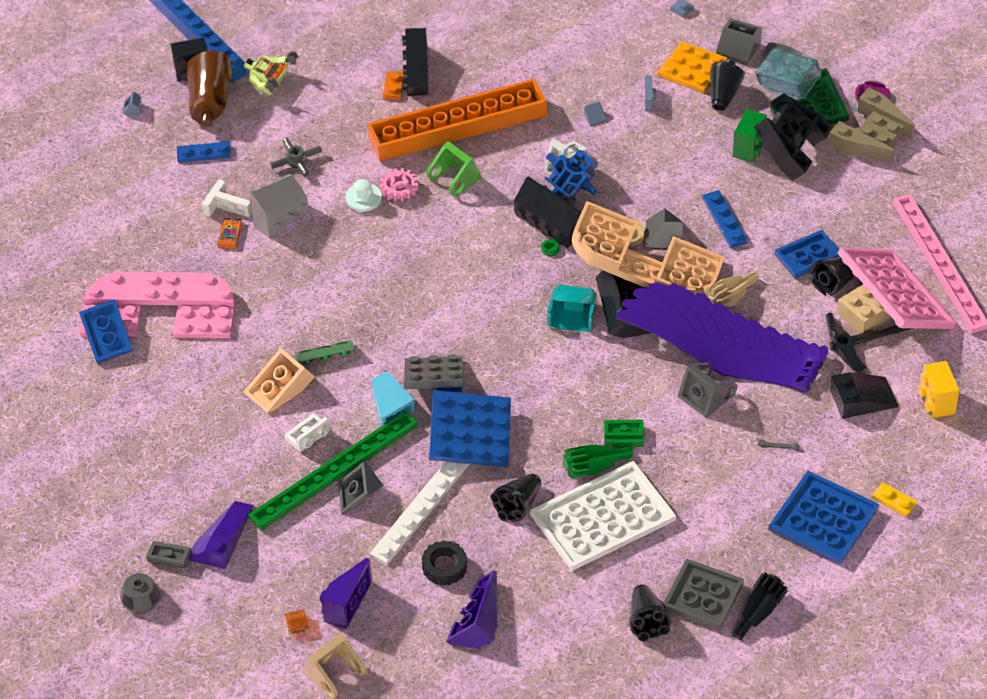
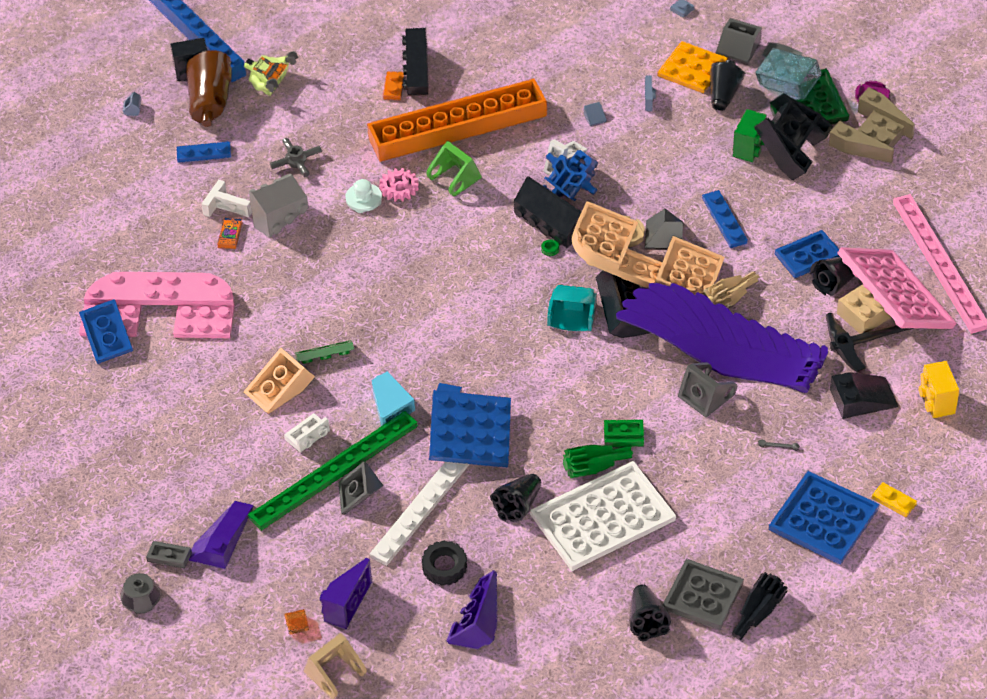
(433, 372): dark grey plate -> none

